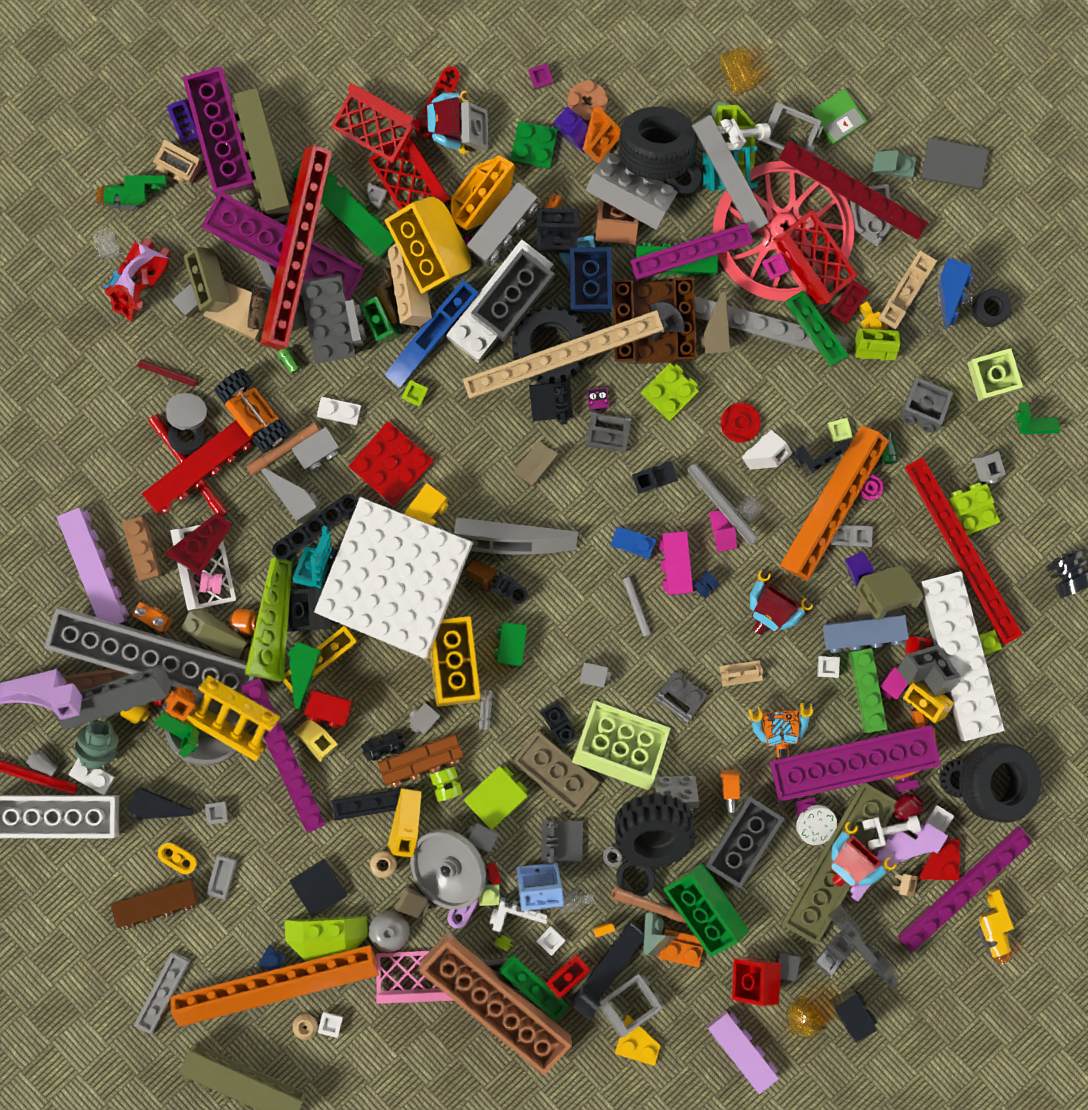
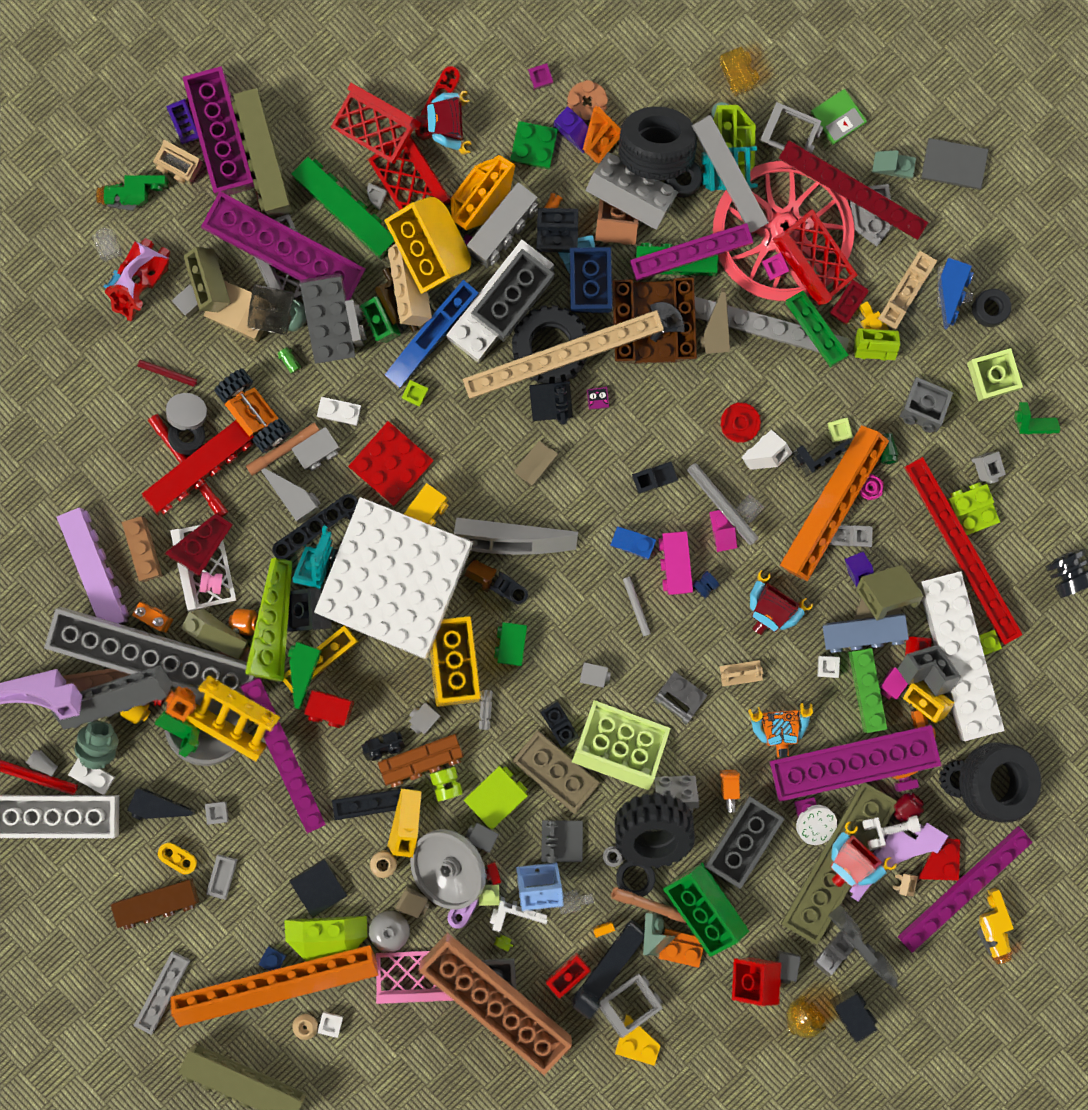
(296, 247): red brick -> none
(316, 739): light yellow slope -> none
(474, 126): light grey plate -> none
(533, 988): green plate -> none
(550, 940): white plate -> none
(608, 438): flat silver plate -> none
(670, 391): lime plate -> none
(737, 139): white bar -> none
(742, 1052): lavender brick -> none
(939, 818): white plate -> none

